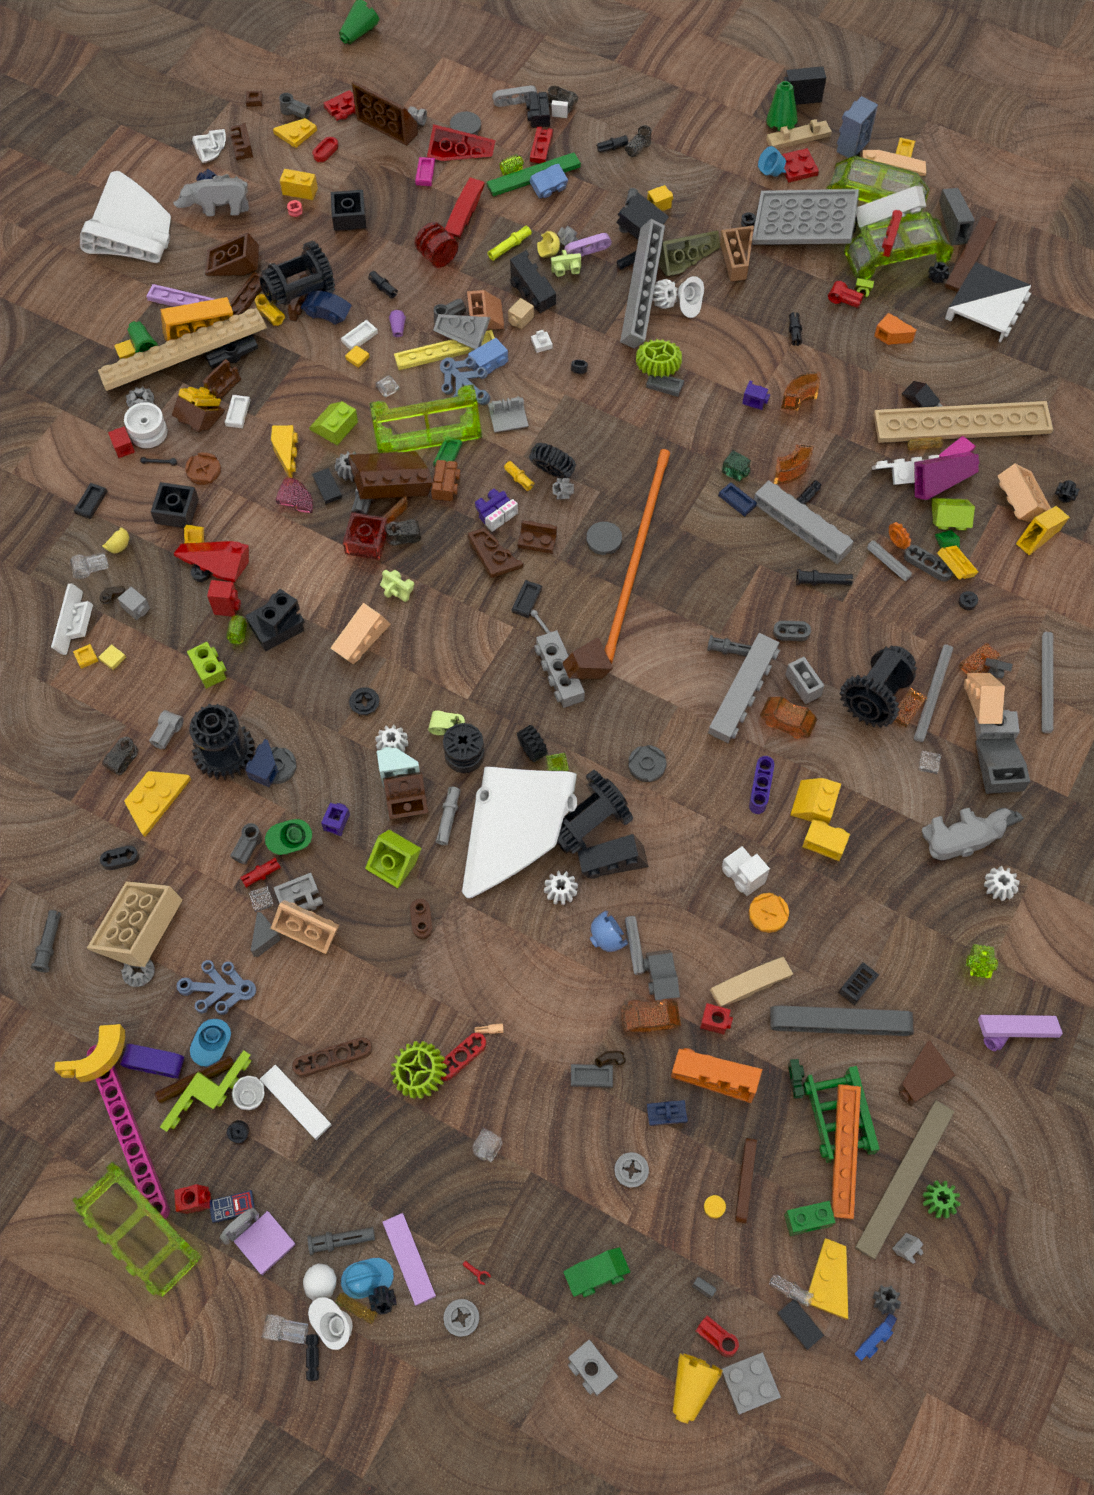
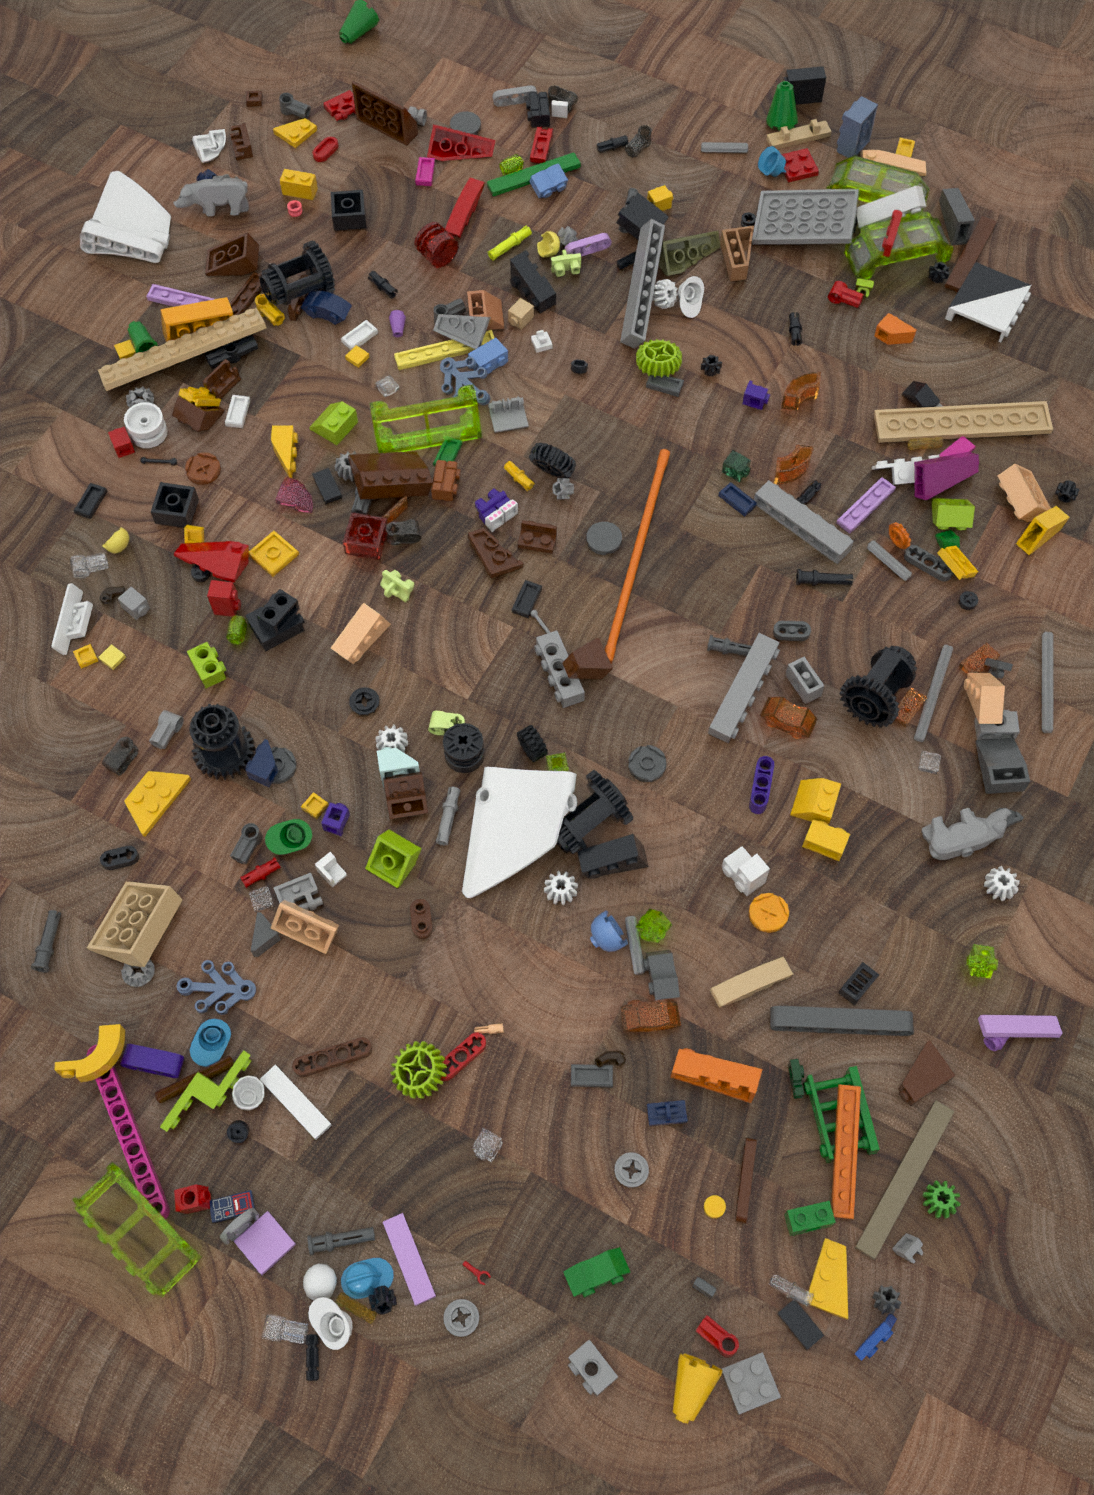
(273, 553): none -> yellow tile
(314, 805): none -> yellow tile
(330, 870): none -> white panel
(653, 926): none -> clear neon green brick
(711, 365): none -> black gear
(711, 1011): red brick -> none
(724, 147): none -> light grey axle
(865, 505): none -> lavender tile

